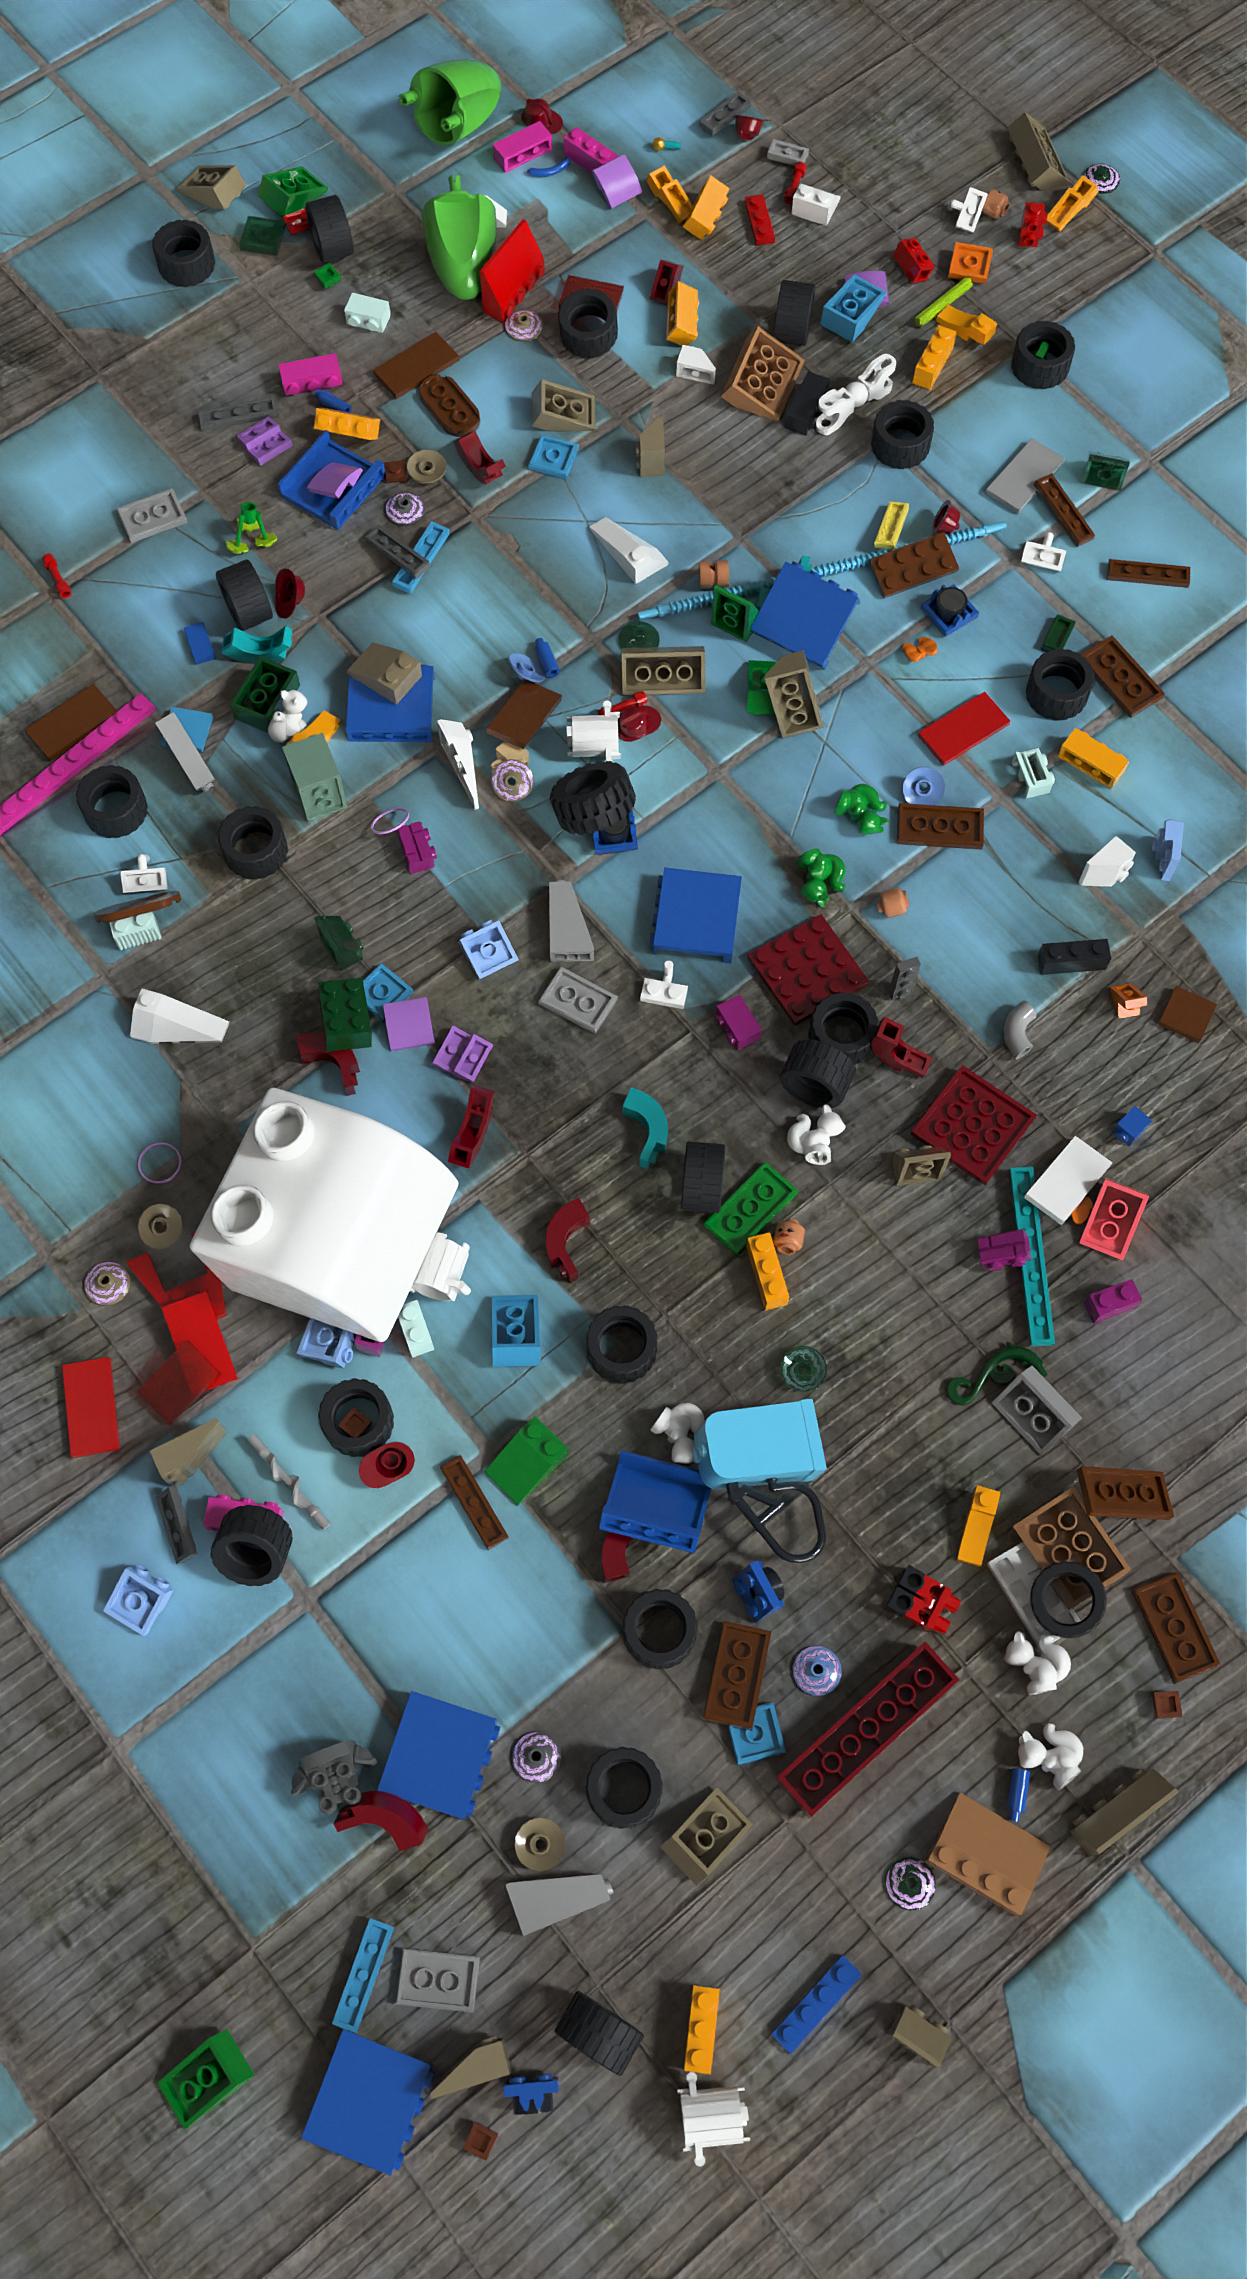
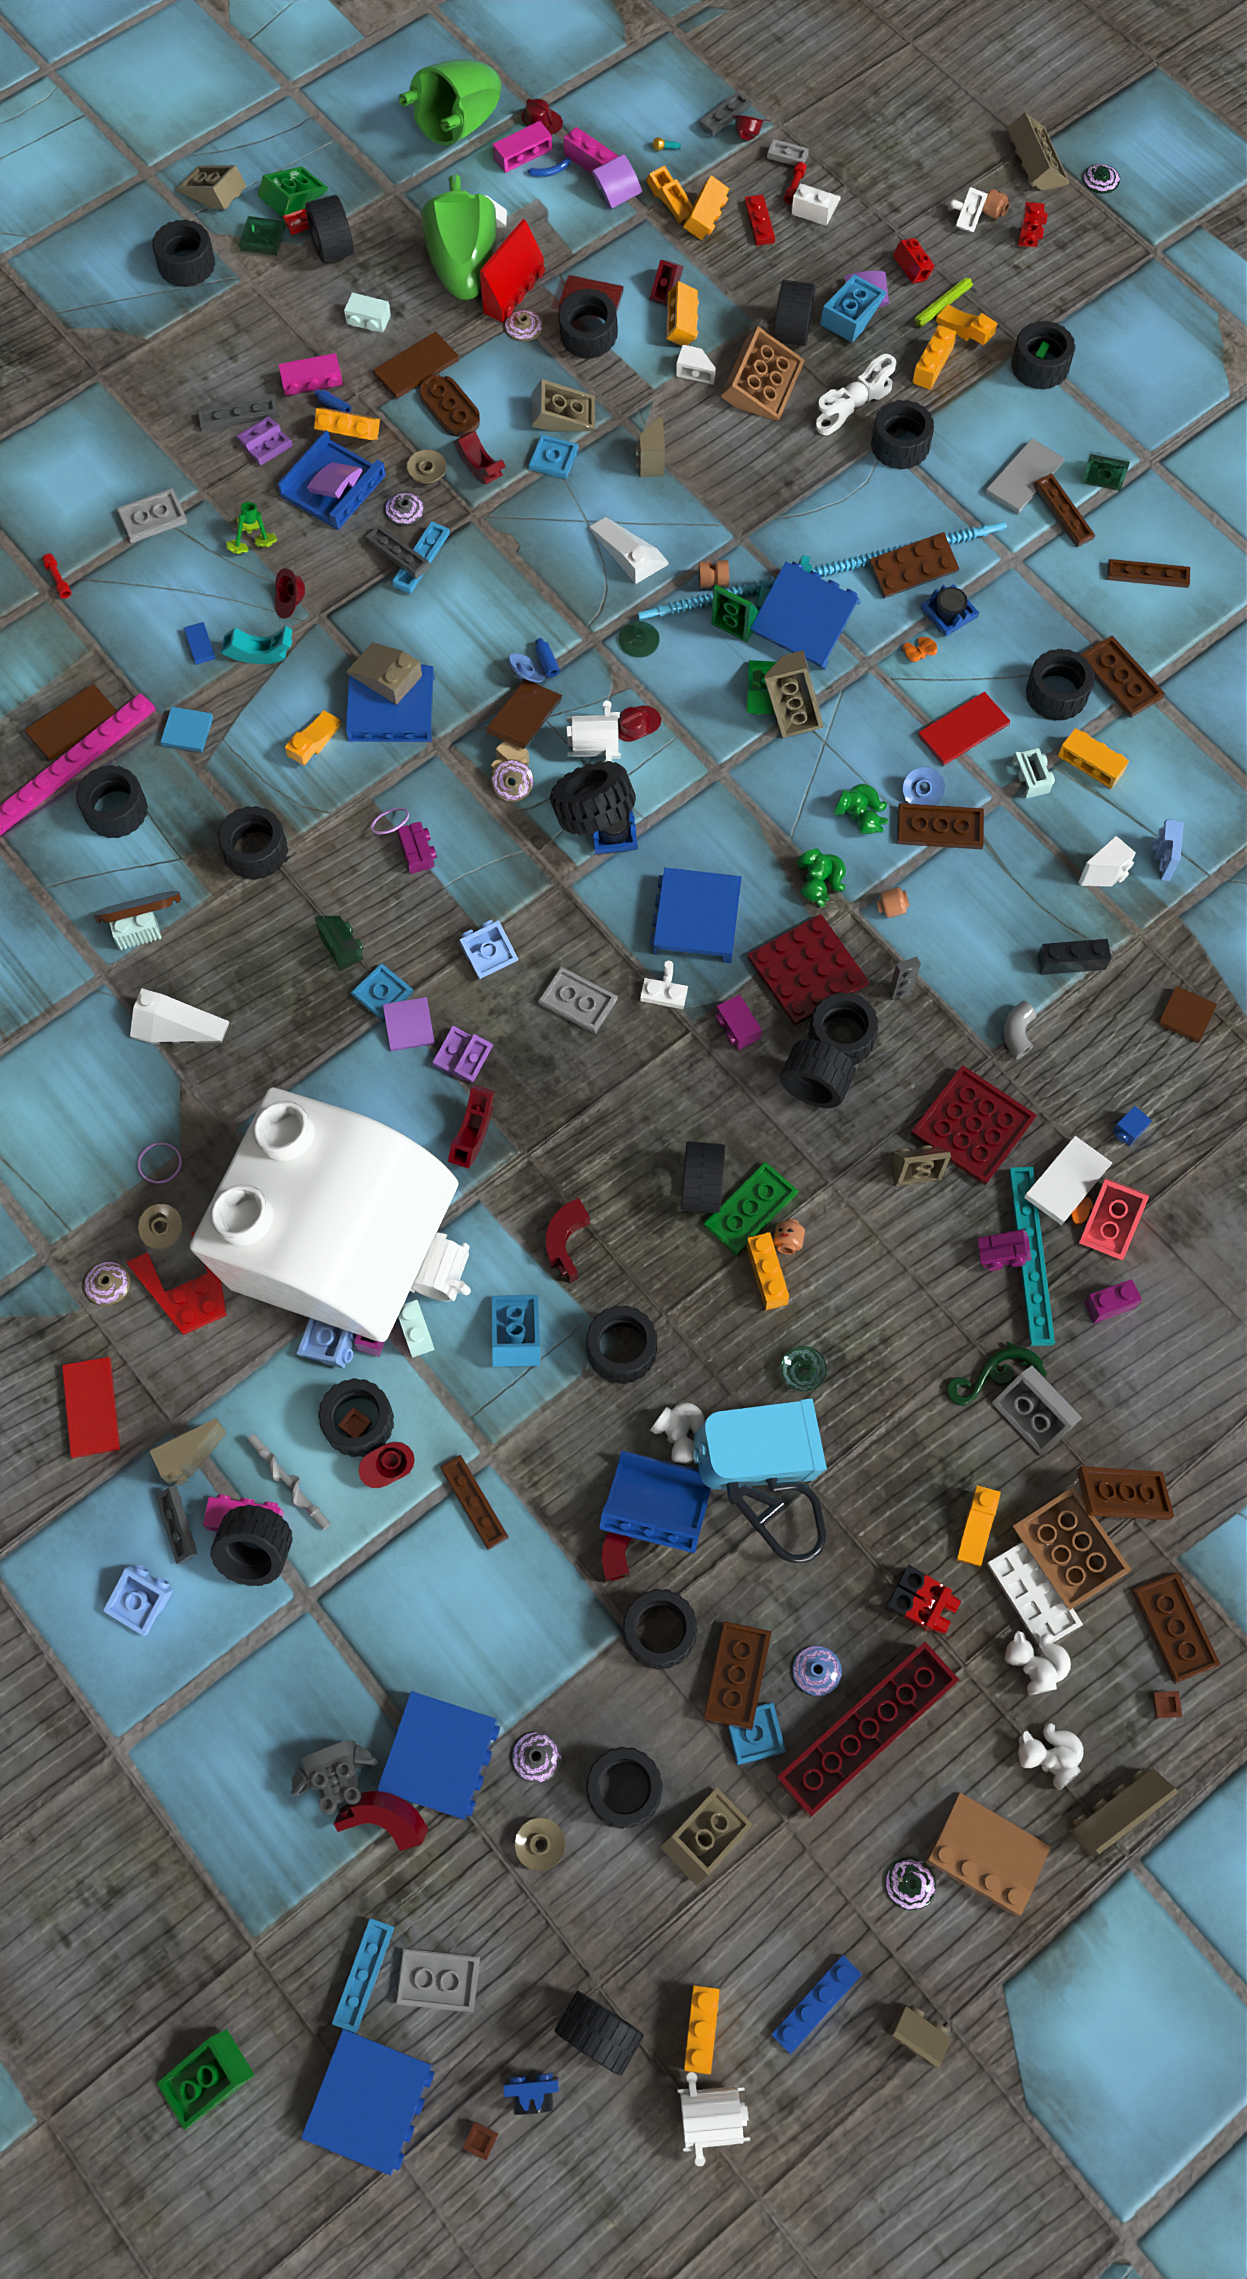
(144, 878): white plate -> none
(178, 1382): clear red tile -> none
(186, 752): light grey slope -> none
(196, 1321): red tile -> none
(244, 594): black tyre -> none
(261, 692): dark green brick -> none
(288, 722): white animal -> none
(313, 1048): dark red arch -> none
(315, 776): sand green container -> none
(327, 276): green plate -> none
(344, 1014): dark green brick -> none
(395, 471): copper plate -> none
(457, 746): white wedge -> none
(482, 2065): dark tan slope -> none
(527, 1460): green slope -> none
(553, 1900): light grey slope -> none
(568, 930): light grey slope -> none
(638, 699): red bar -> none
(648, 1112): teal arch -> none
(663, 670): dark tan slope -> none
(760, 1590): blue piece -> none
(804, 407): black brick -> none
(814, 1142): white animal -> none
(891, 525): light yellow plate -> none
(895, 1052): dark red arch -> none
(946, 519): dark red piece -> none
(970, 262): orange plate -> none
(1017, 1793): blue cylinder -> none
(1044, 555): white plate -> none
(1058, 633): dark green tile -> none
(1072, 203): light orange slope -> none
(1084, 1574): black tyre -> none
(1127, 1000): orange slope -> none

